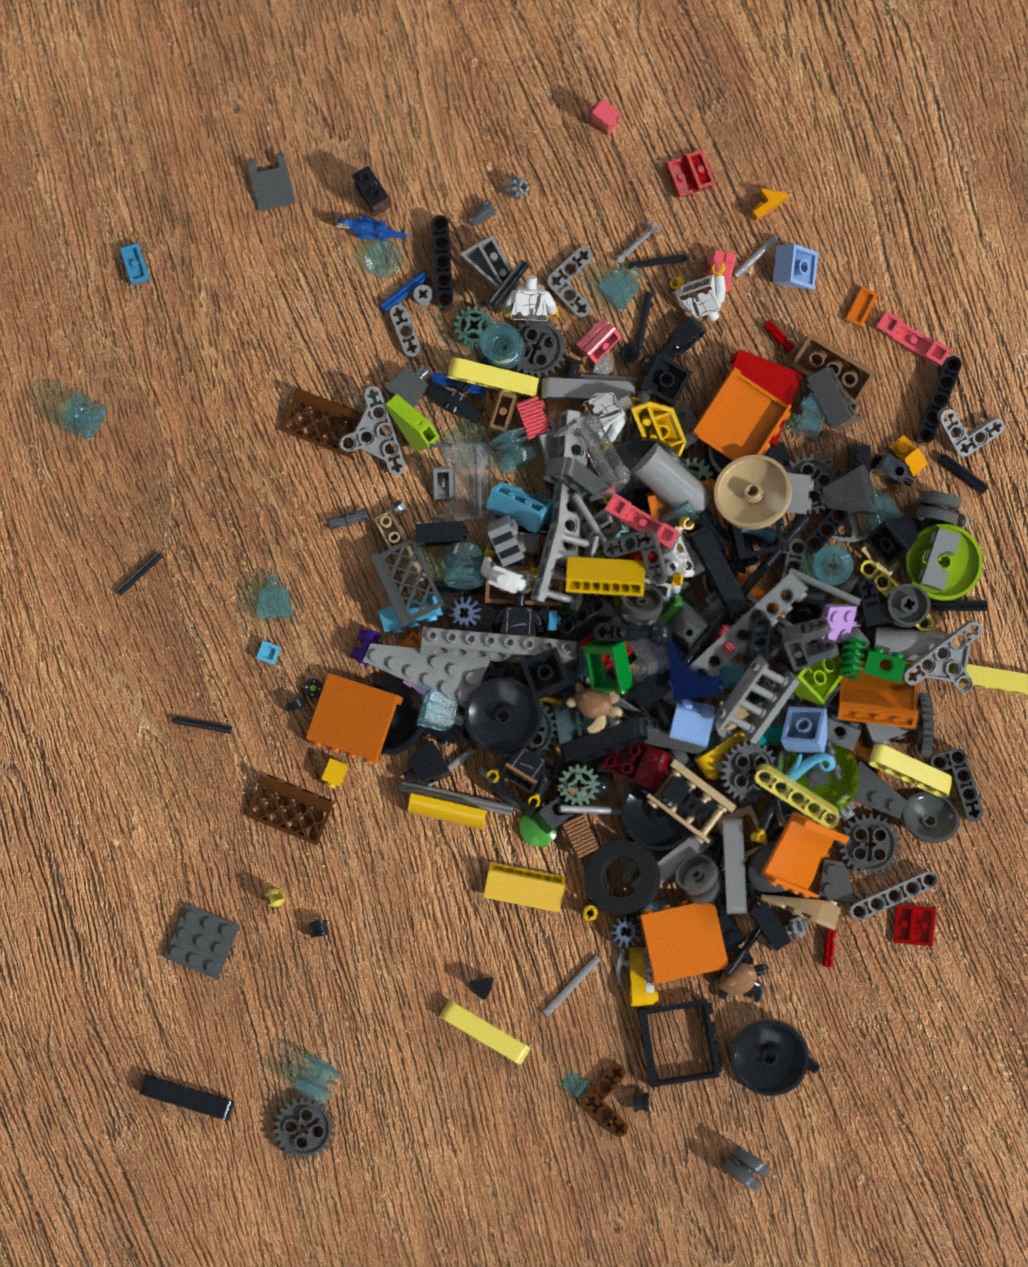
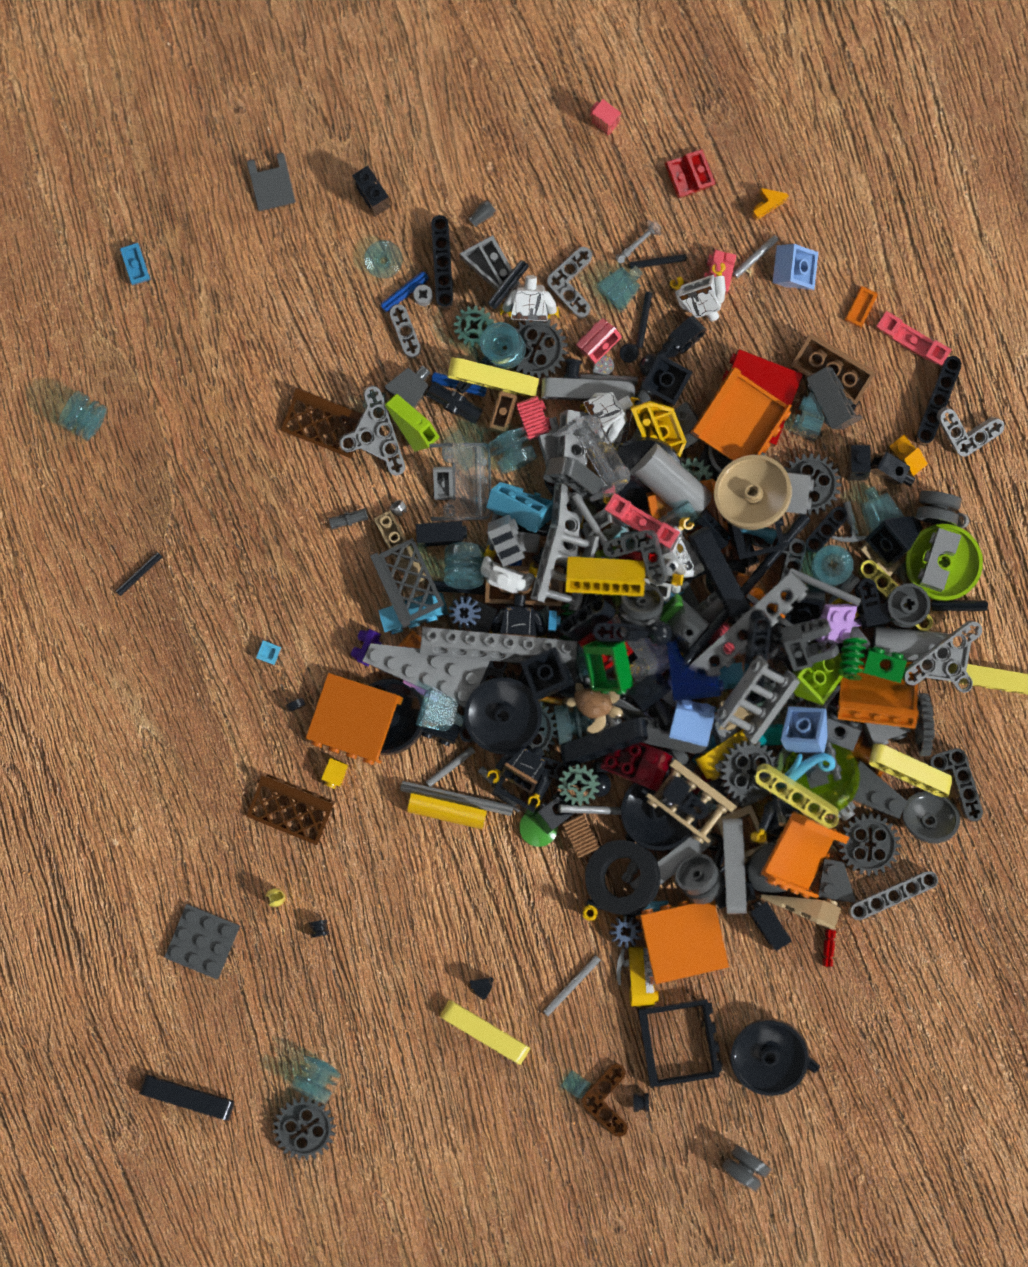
(203, 724): black bar -> none
(274, 600): clear light blue torso -> none
(313, 688): black tile -> none
(369, 229): blue animal -> none
(427, 765): black torso -> none
(516, 187): light grey gear -> none
(524, 887): yellow brick -> none
(730, 931): black plate -> none
(742, 953): black bar -> none
(742, 979): animal -> none
(779, 336): red axle -> none
(779, 453): black tile -> none
(796, 927): light grey gear -> none
(851, 492): dark grey slope -> none
(915, 925): red slope -> none
(963, 473): black axle -> none

